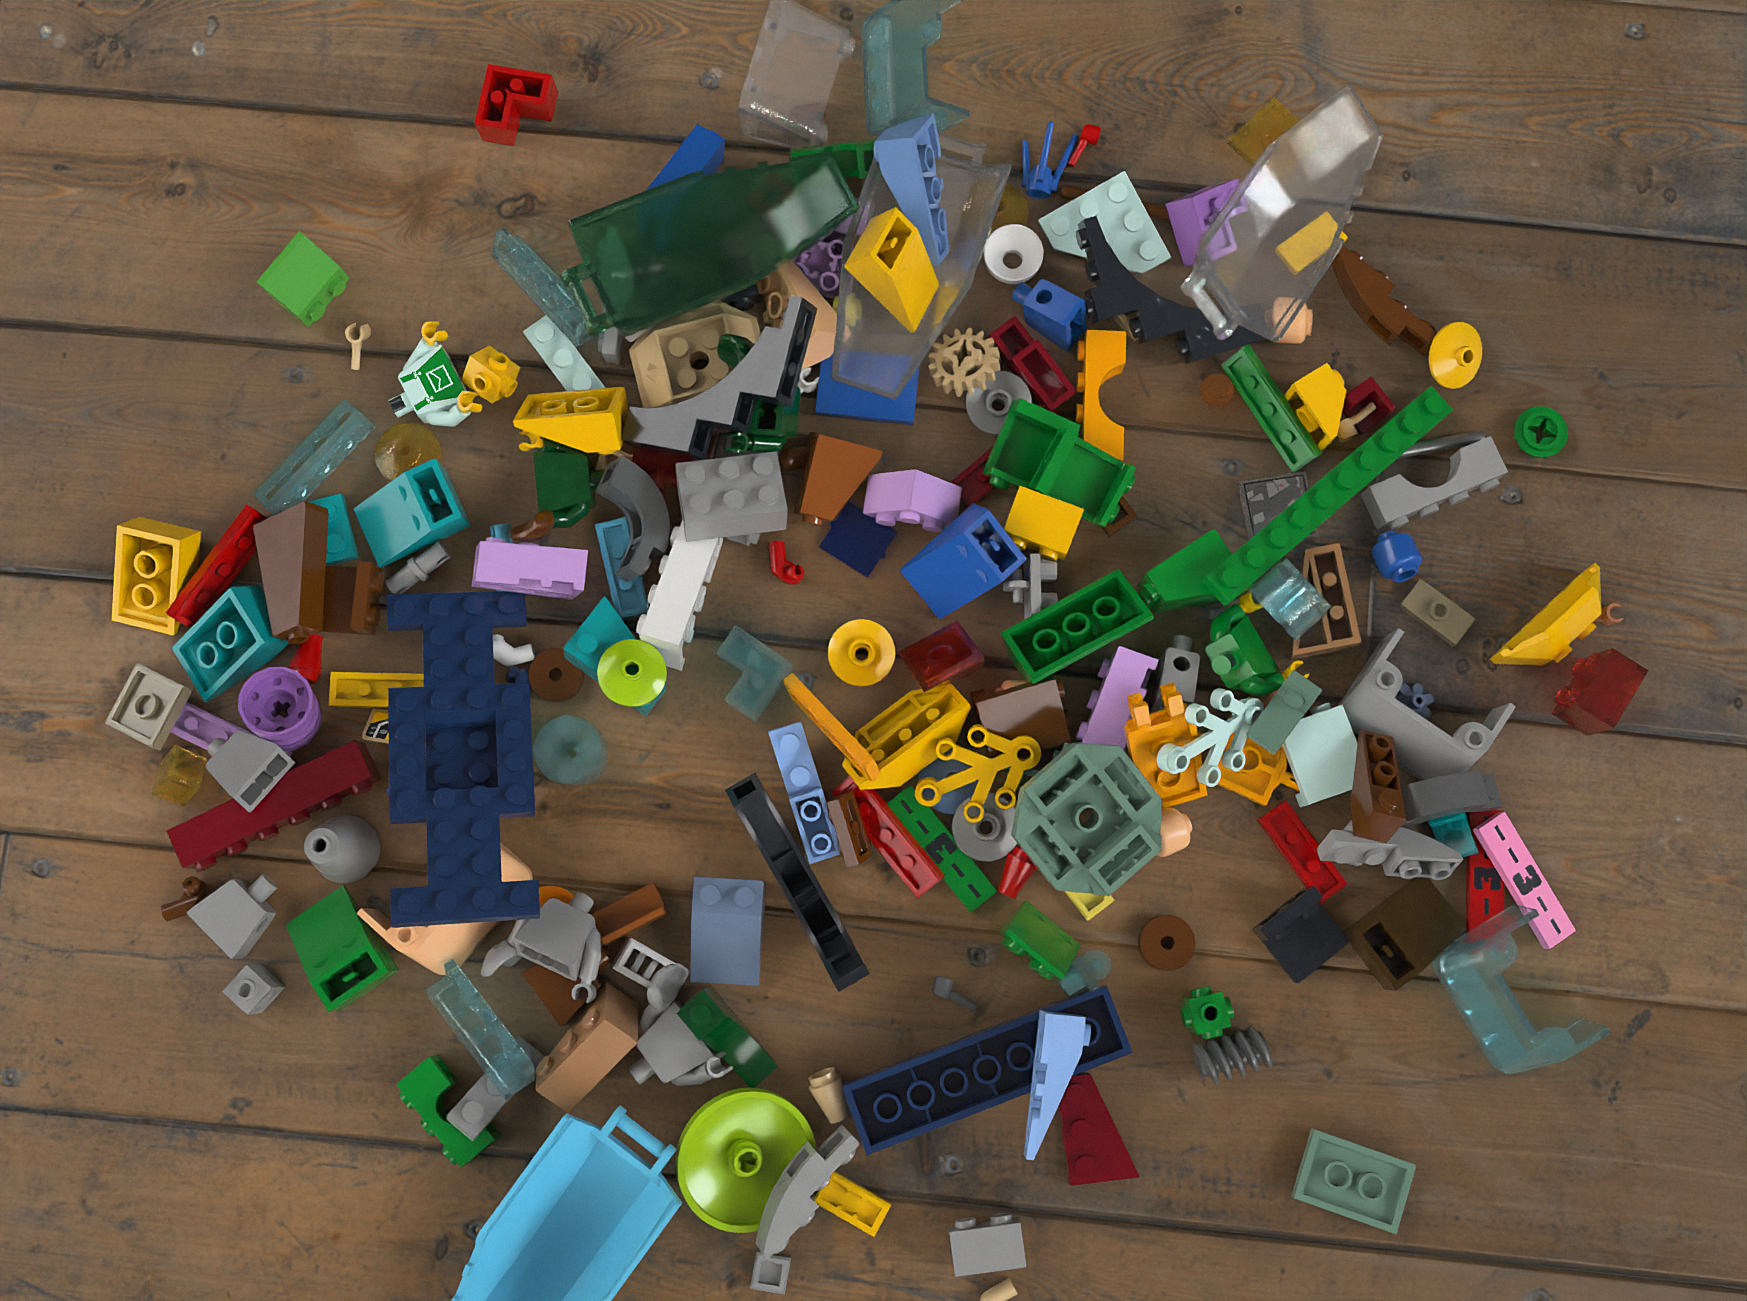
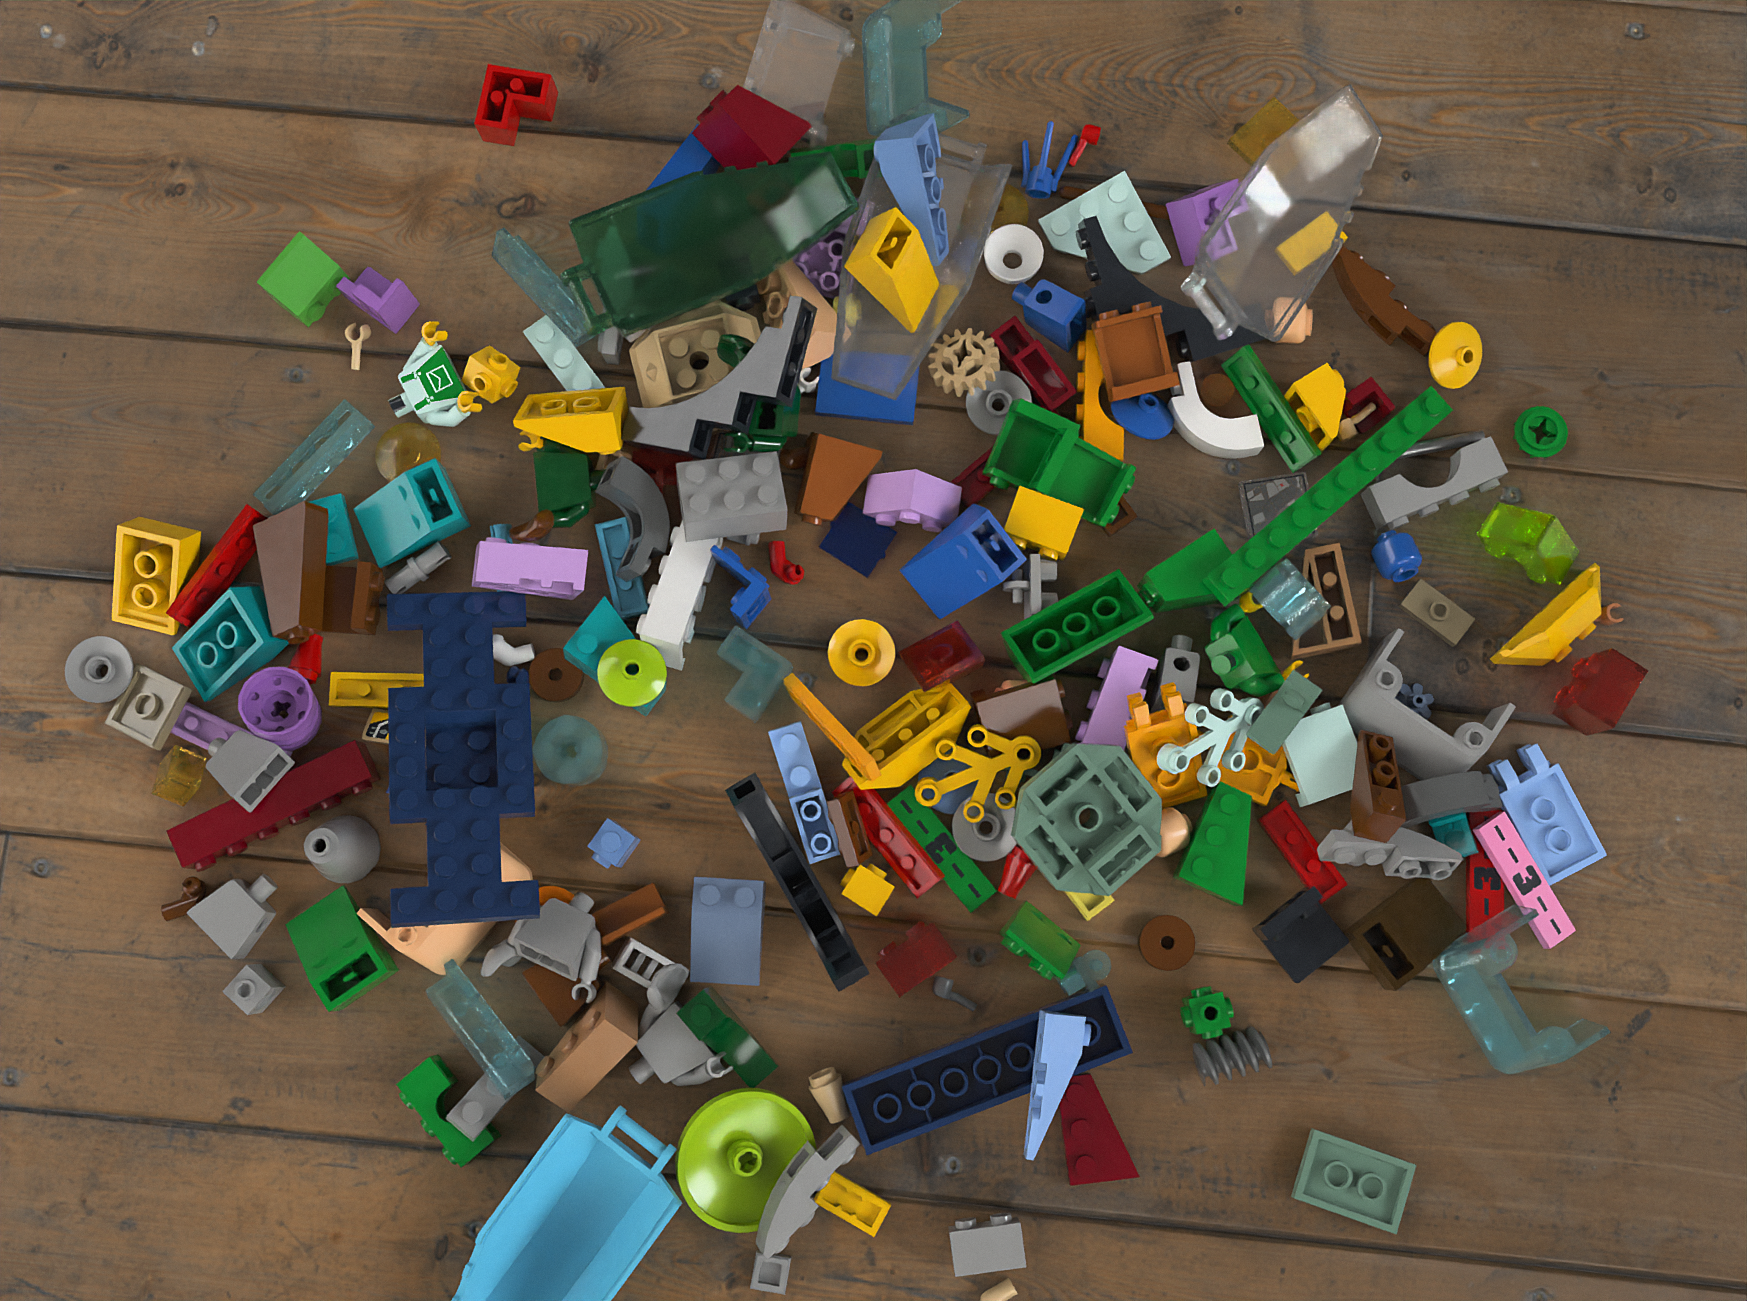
(85, 665): none -> light grey dish
(381, 299): none -> medium lavender panel
(613, 844): none -> medium blue brick
(746, 602): none -> blue bracket
(747, 129): none -> dark red slope
(867, 887): none -> yellow brick
(915, 958): none -> clear red brick
(1133, 352): none -> dark orange panel
(1144, 416): none -> blue dish
(1207, 431): none -> white arch
(1219, 846): none -> green wedge
(1531, 539): none -> clear neon green brick
(1546, 814): none -> light blue tile

